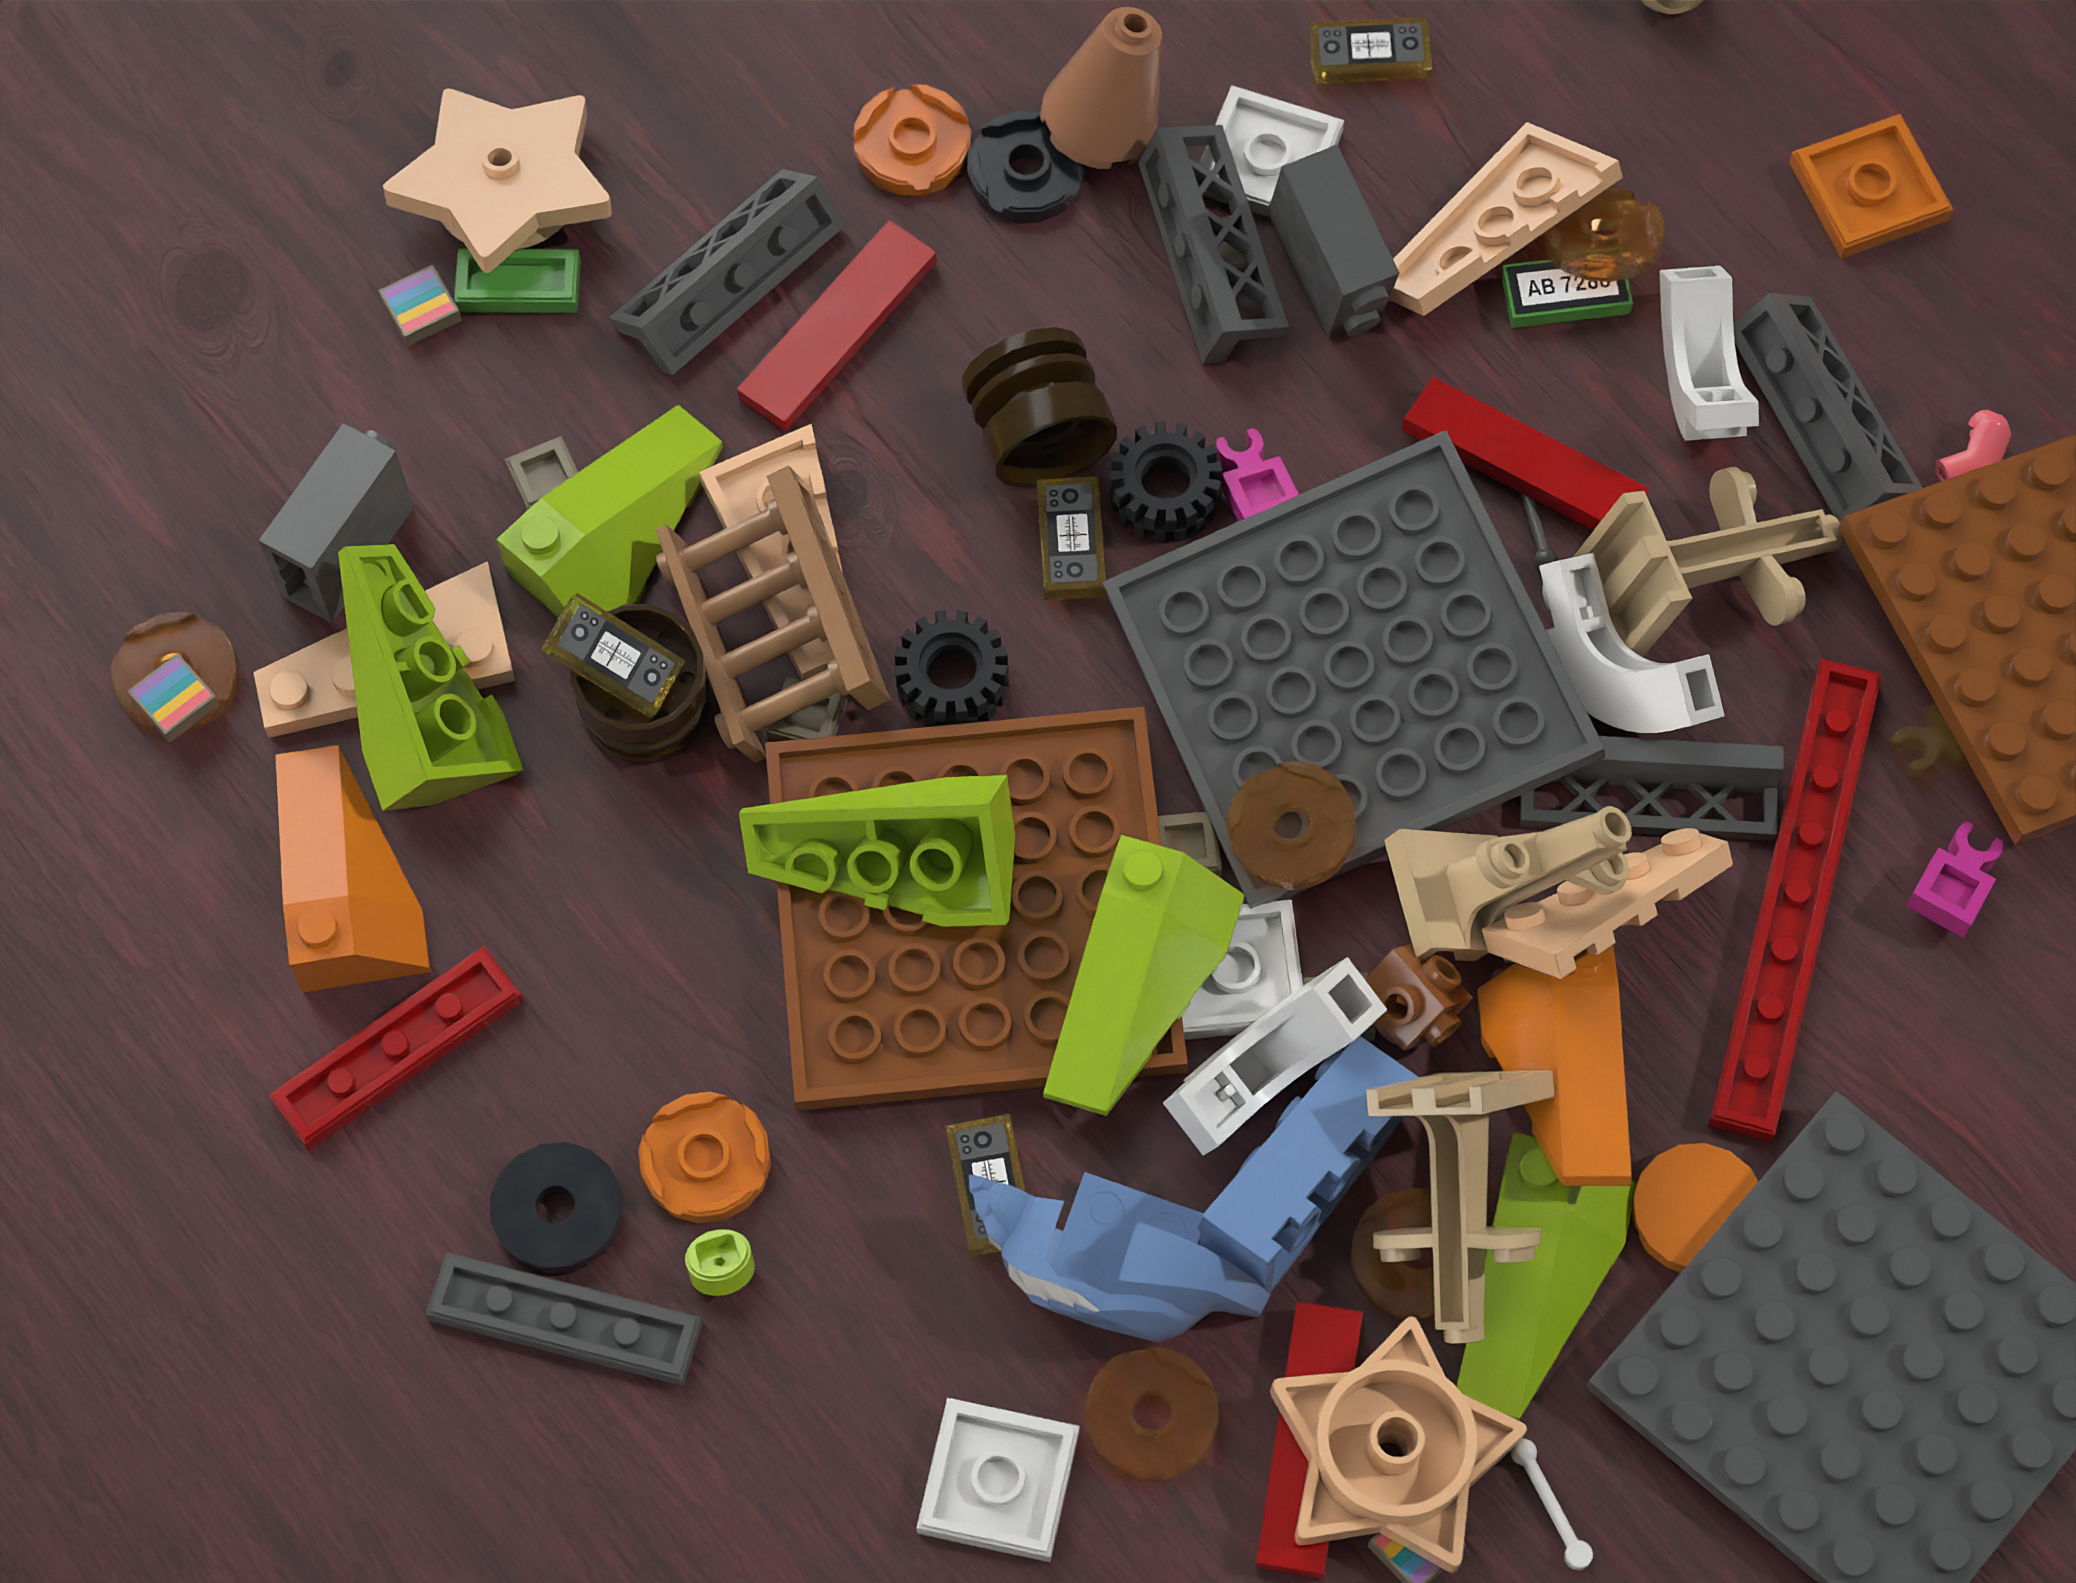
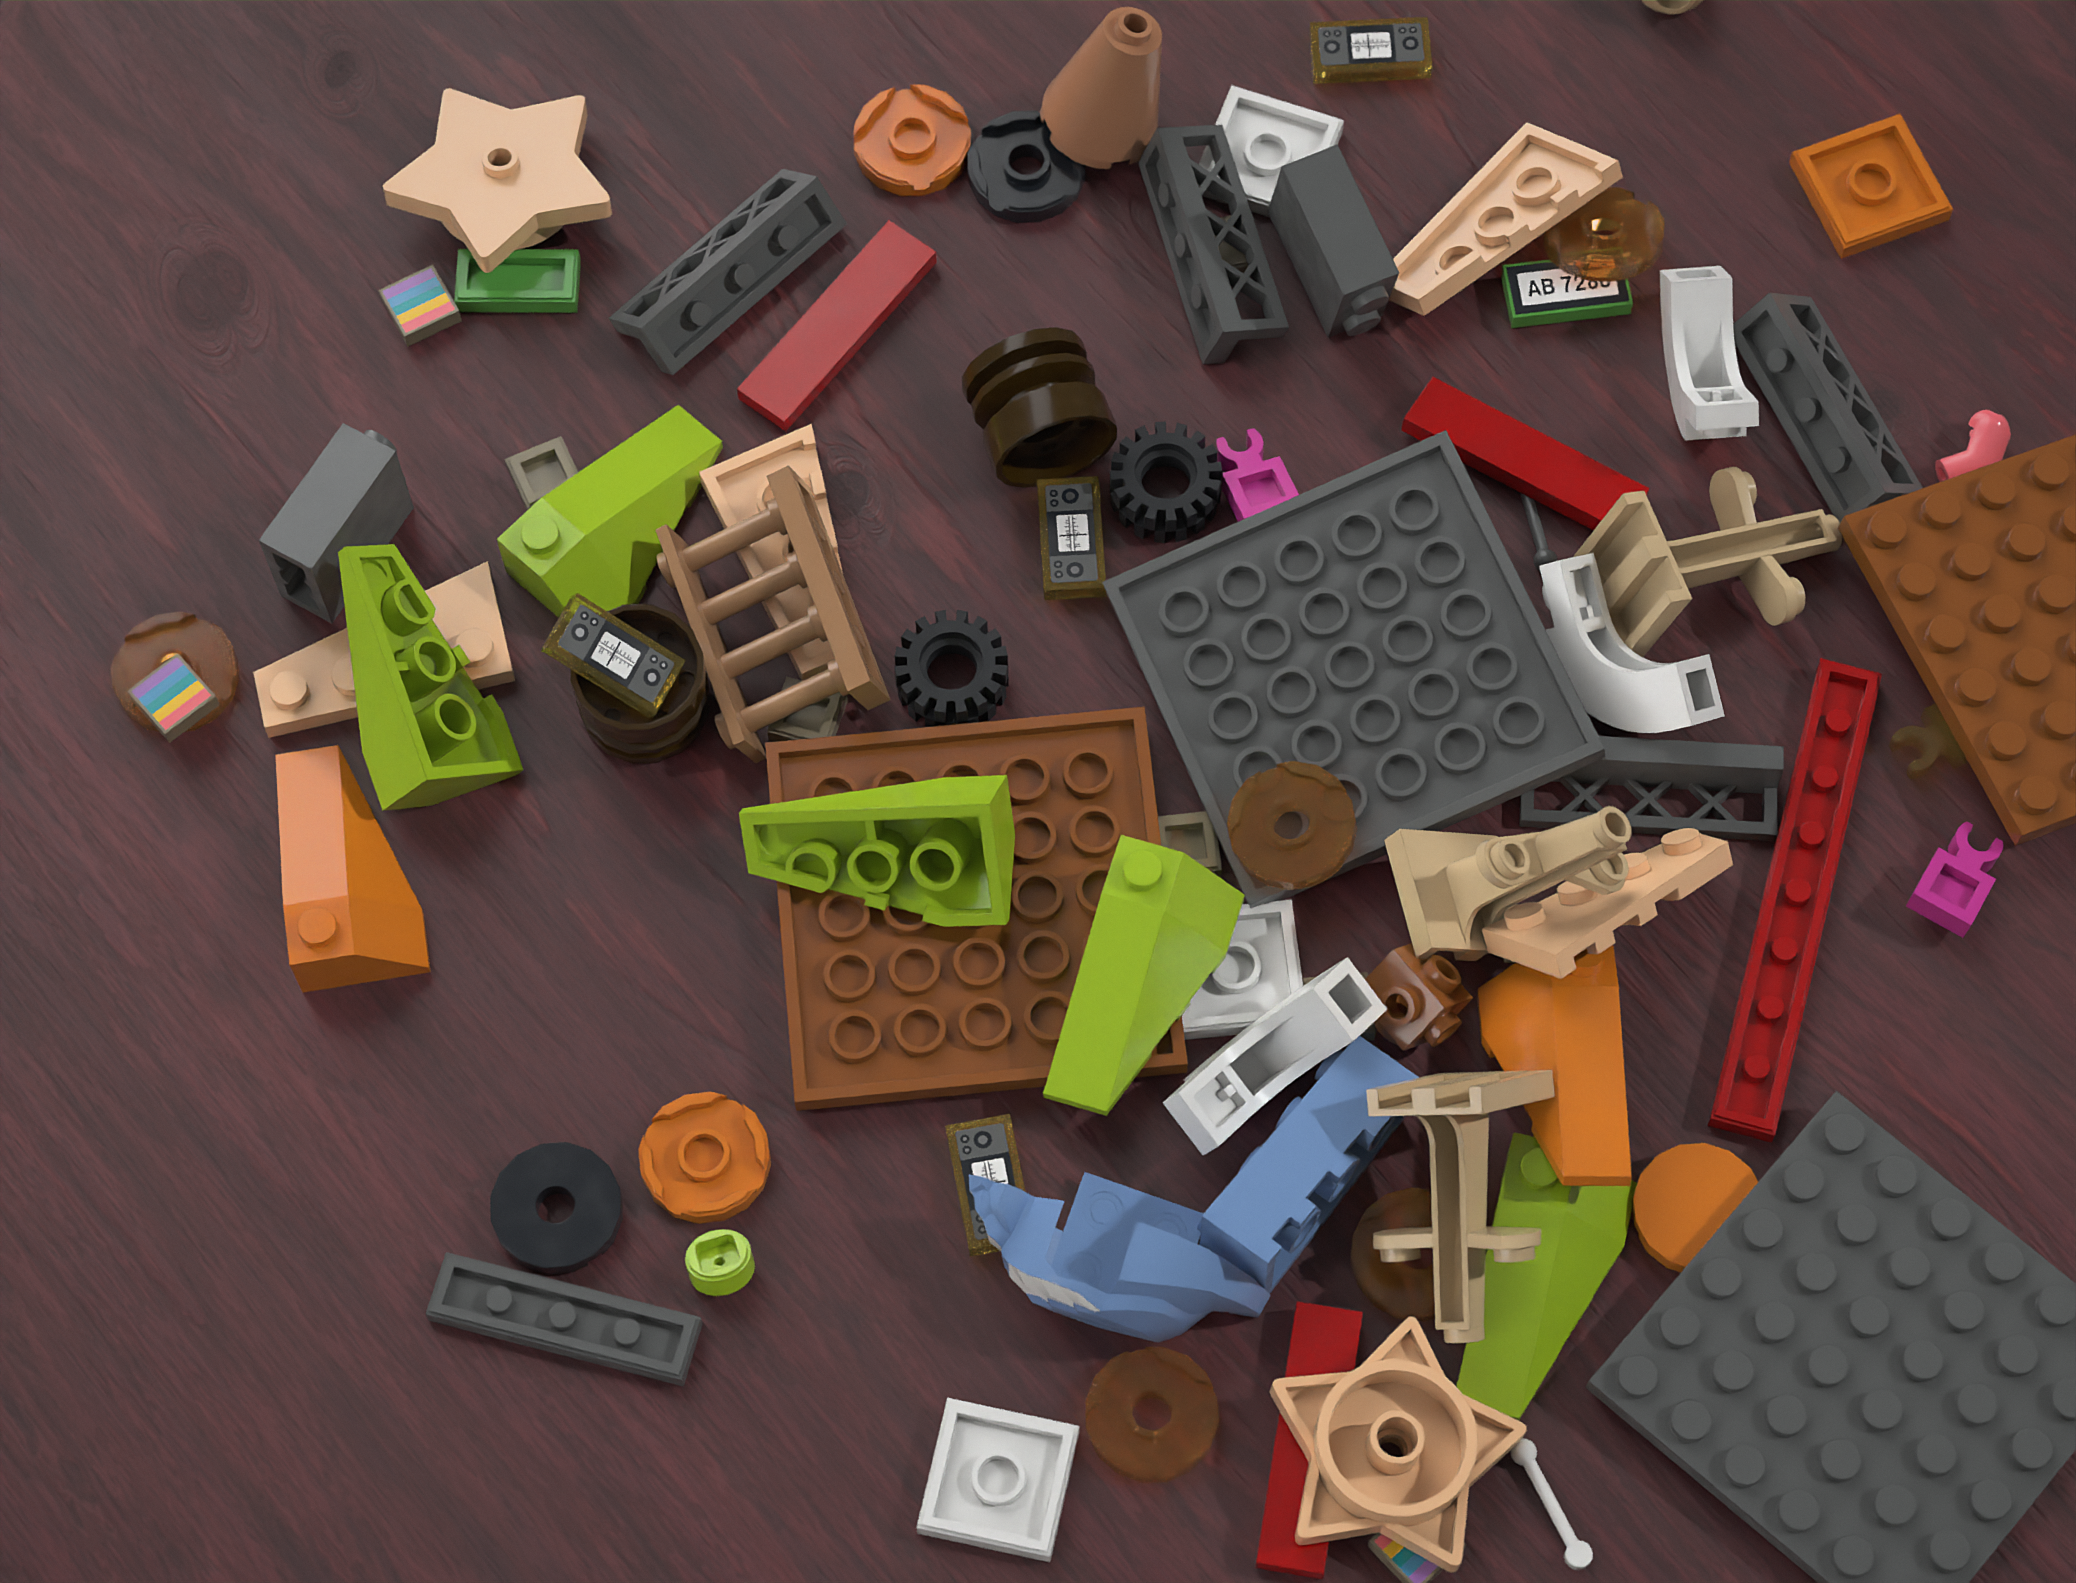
(395, 1048): red tile -> none

